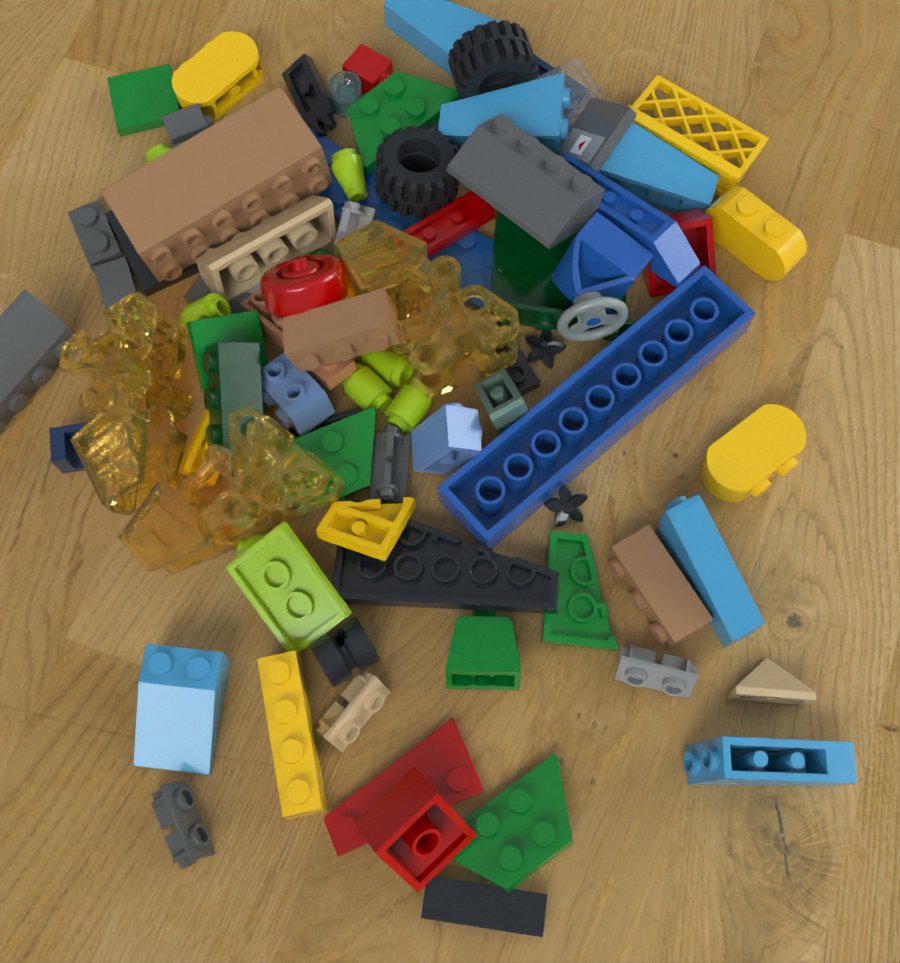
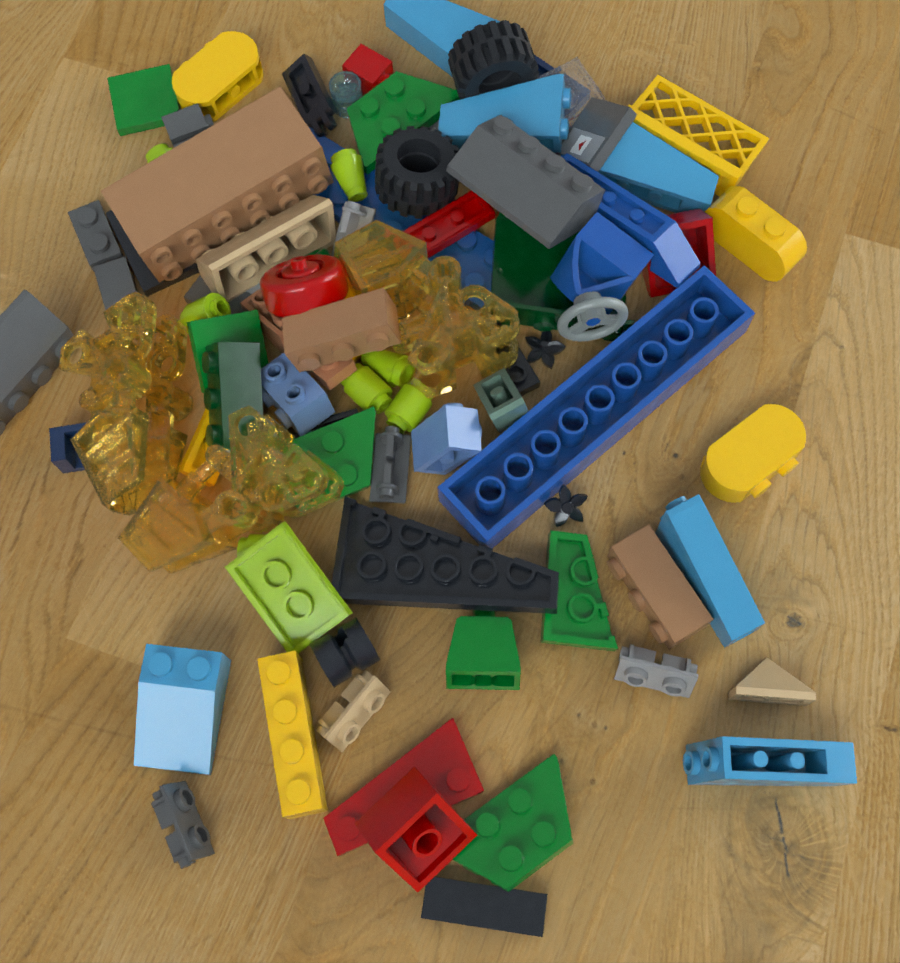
(366, 525): yellow wing -> none

